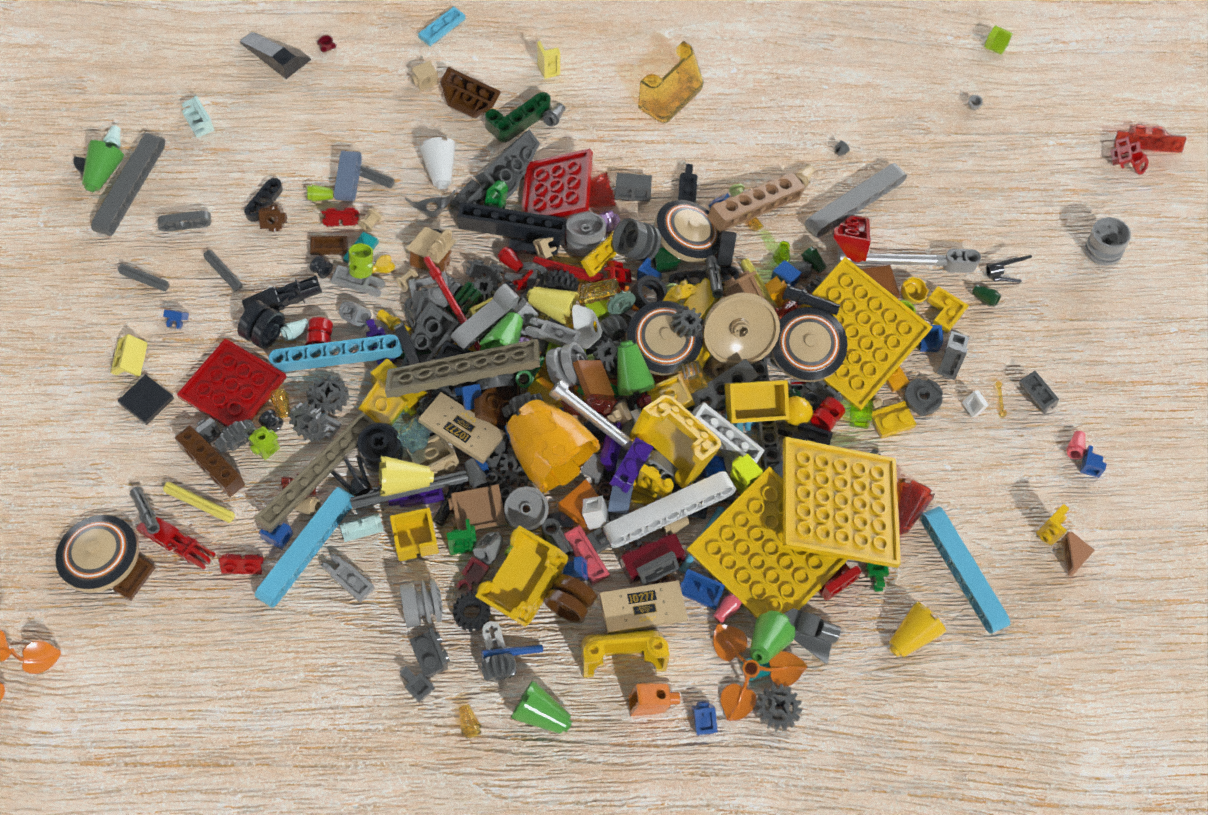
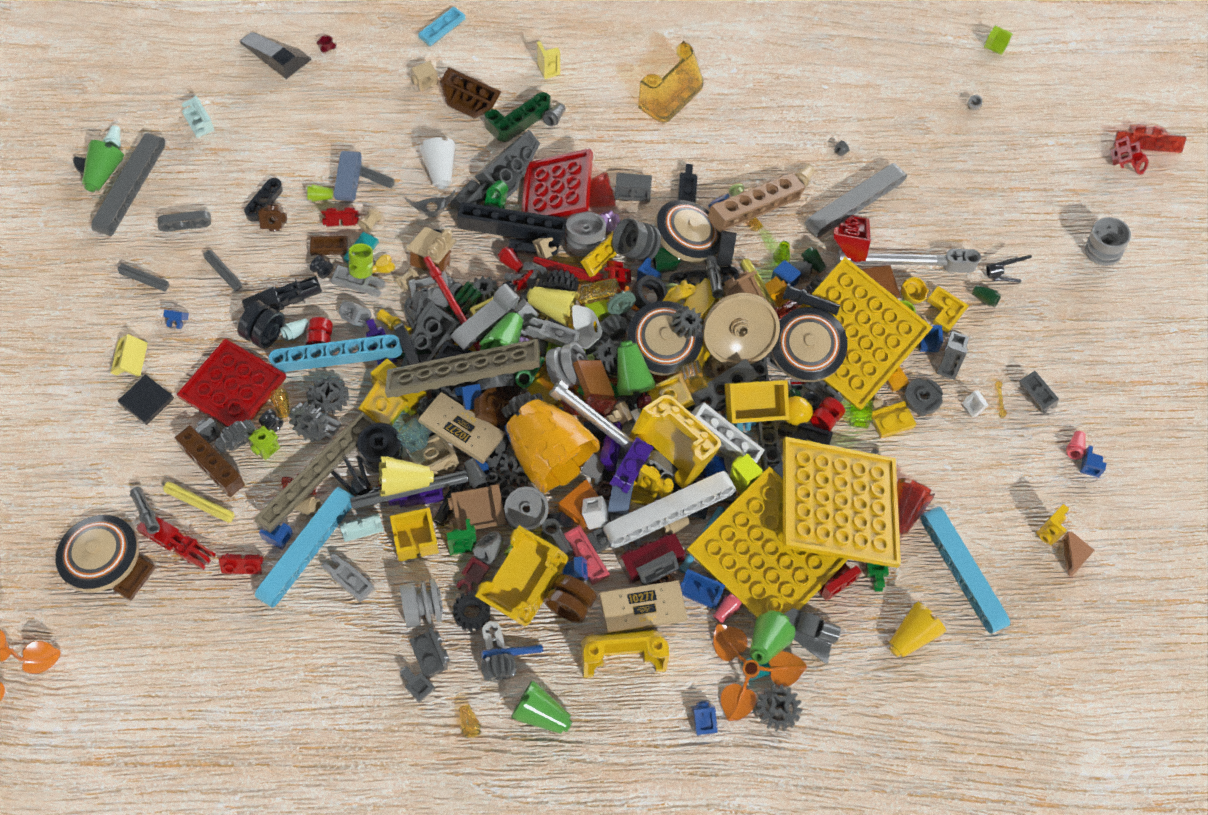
(478, 268): dark grey hinge -> none
(651, 699): orange torso -> none

